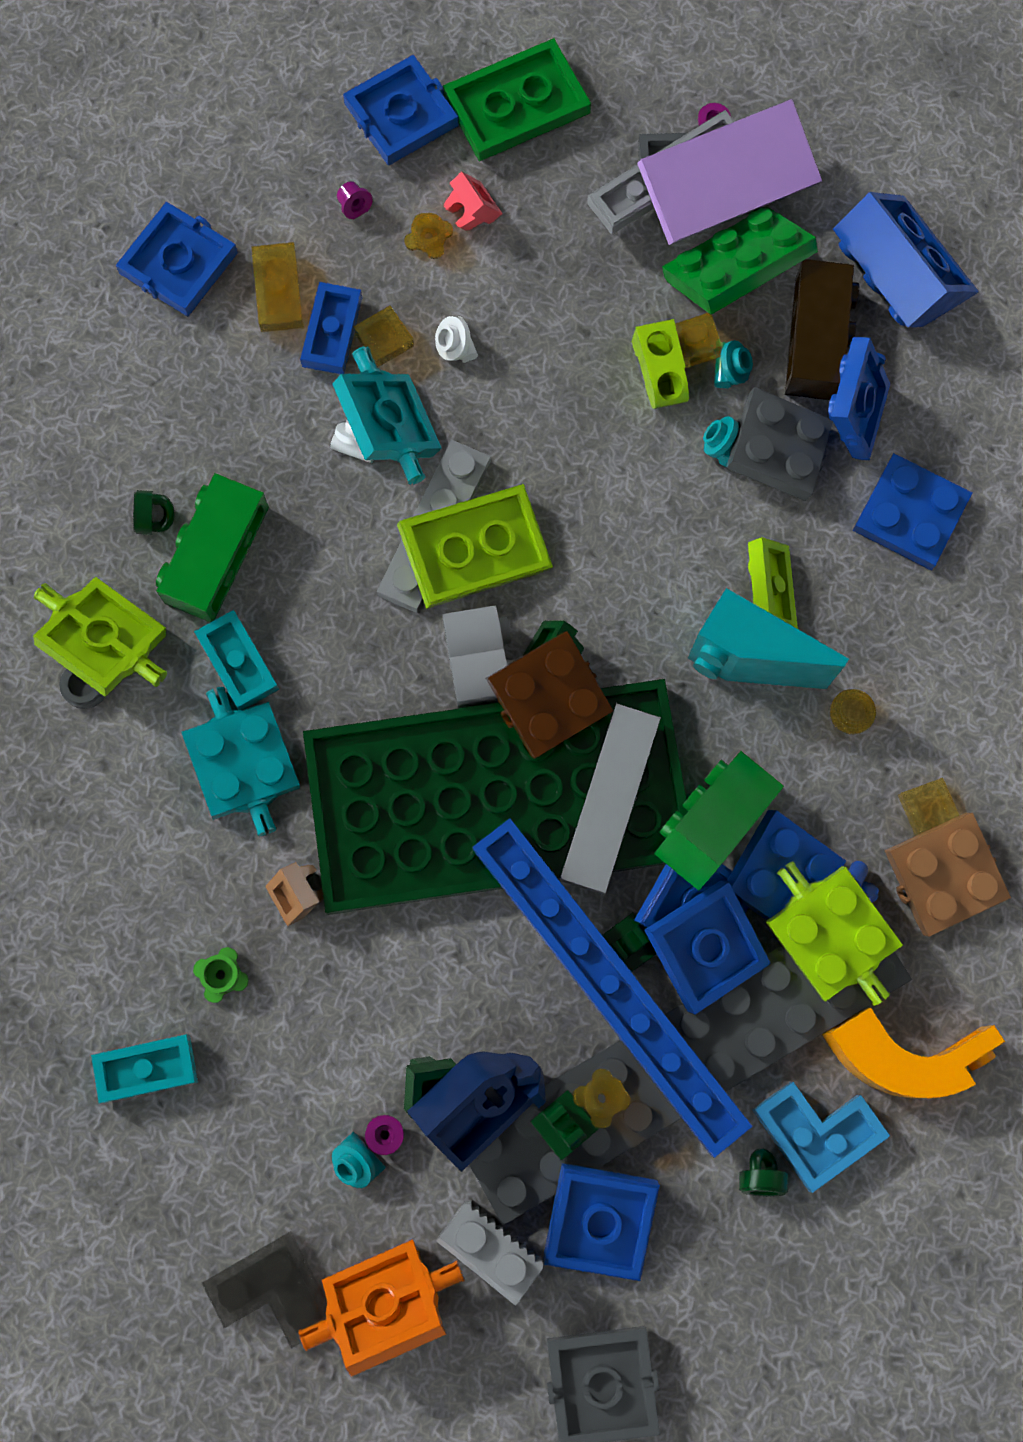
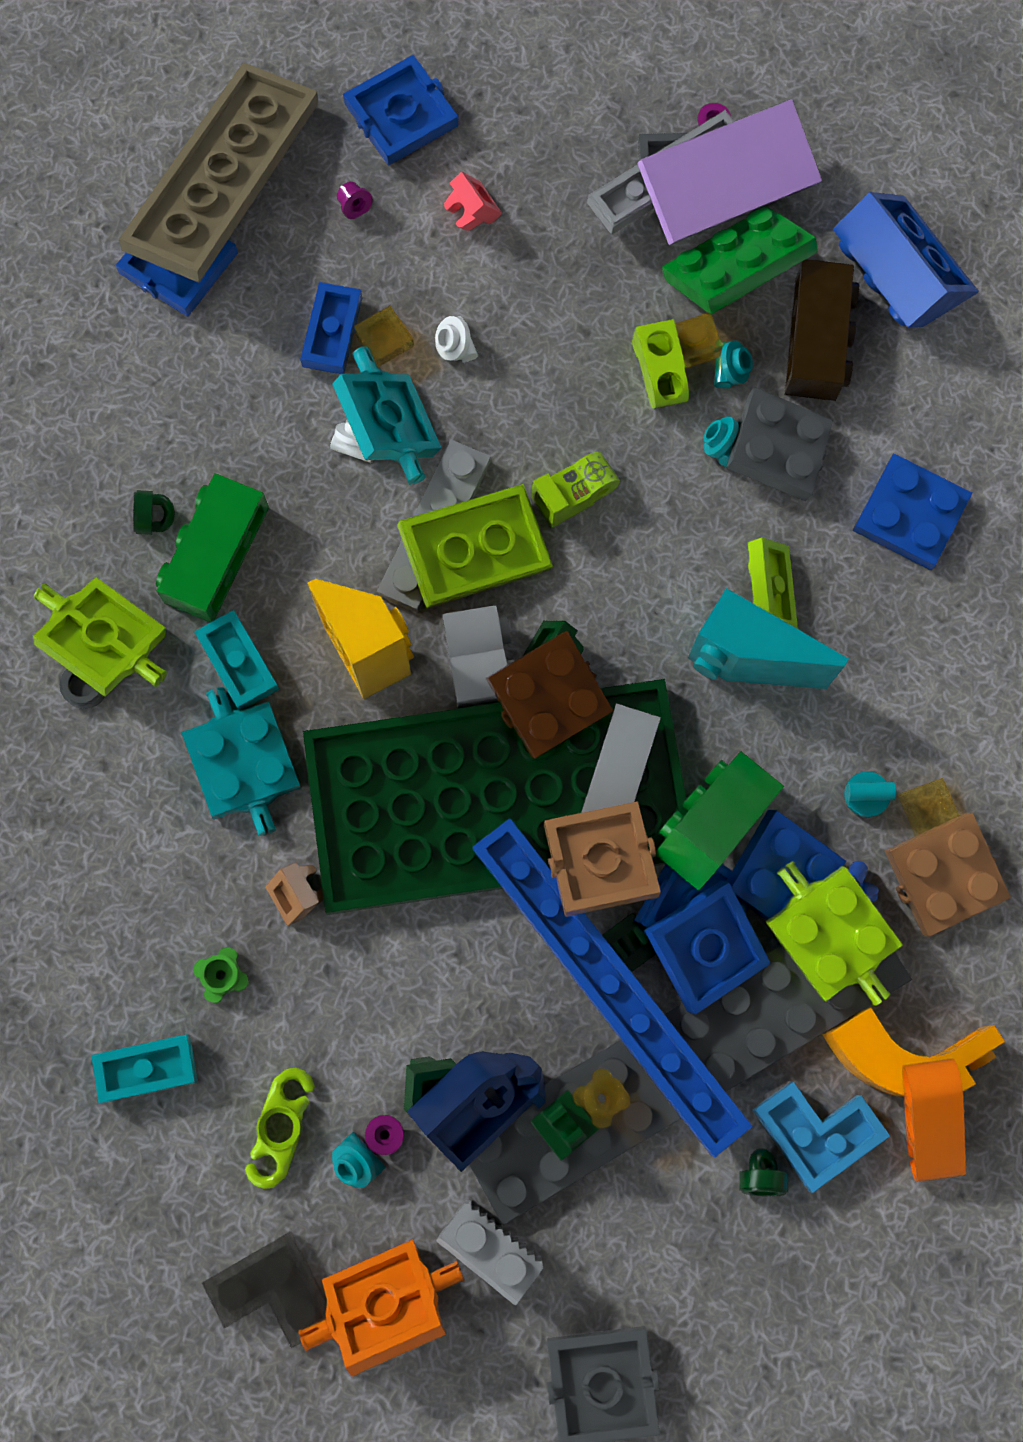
(219, 172): none -> dark tan plate
(265, 1146): none -> lime piece
(277, 287): clear yellow plate -> none
(365, 635): none -> yellow slope
(428, 223): clear yellow plate -> none
(517, 99): green plate -> none
(574, 488): none -> lime leg
(601, 859): none -> medium nougat plate
(601, 1222): blue plate -> none
(852, 711): clear yellow plate -> none
(860, 397): blue plate -> none
(868, 794): none -> teal plate
(934, 1119): none -> orange beam

